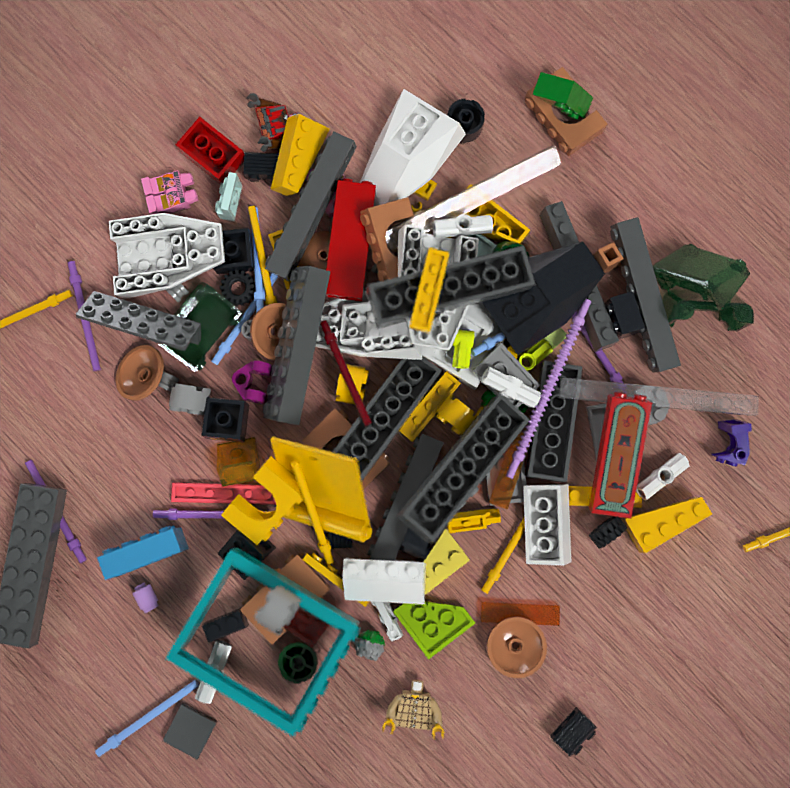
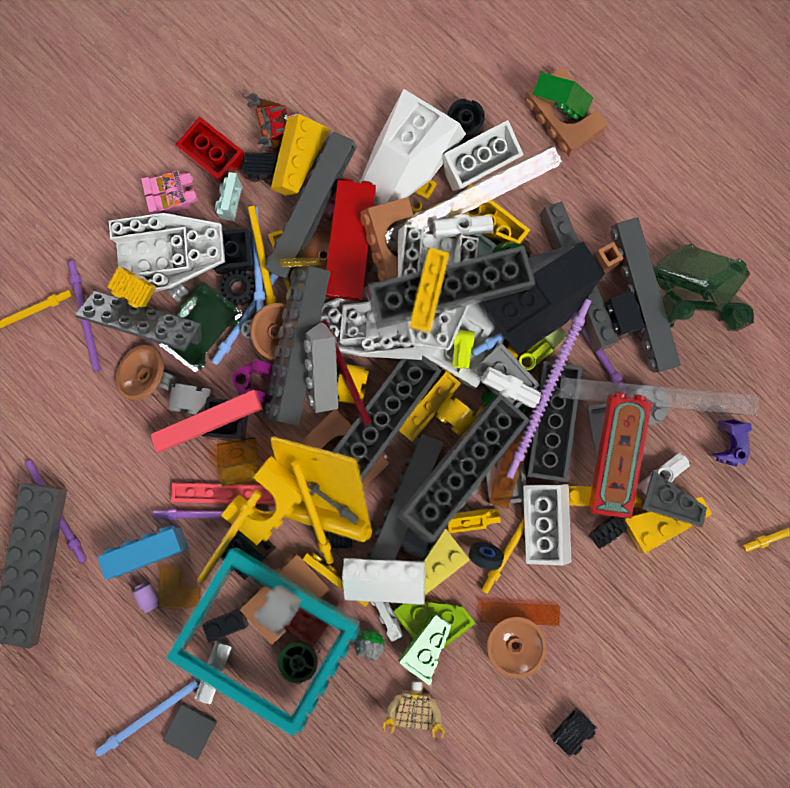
(131, 287): none -> yellow brick
(172, 593): none -> clear yellow tile
(206, 421): none -> coral tile
(247, 509): none -> yellow bar
(299, 262): none -> clear yellow tile
(321, 369): none -> light grey slope
(343, 510): none -> dark grey piece
(424, 650): none -> wing
(481, 155): none -> white slope
(486, 555): none -> black bush
(669, 501): none -> dark grey wing

